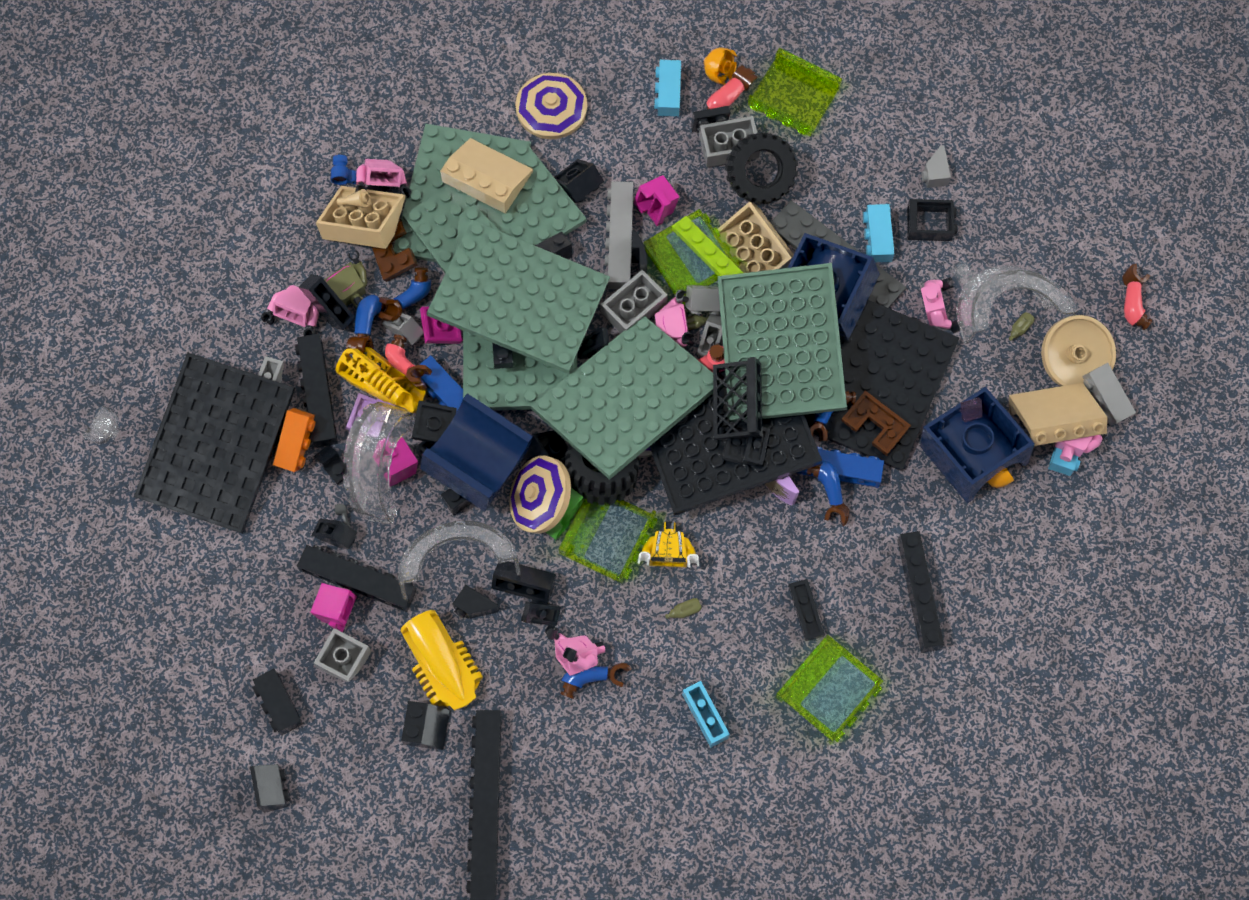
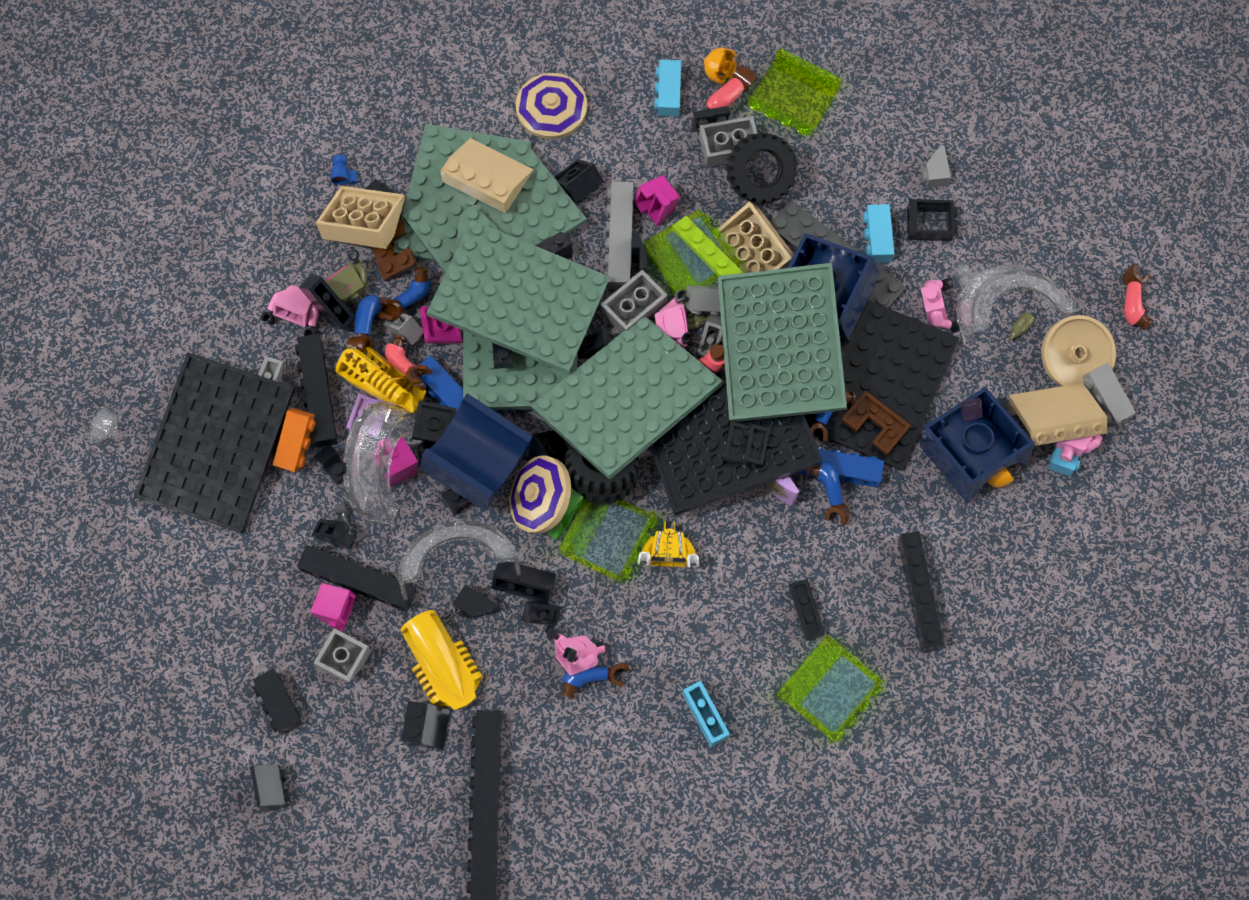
(360, 198): tan cone -> none
(381, 174): bright pink torso -> none
(685, 609): olive piece -> none
(753, 394): black fence -> none

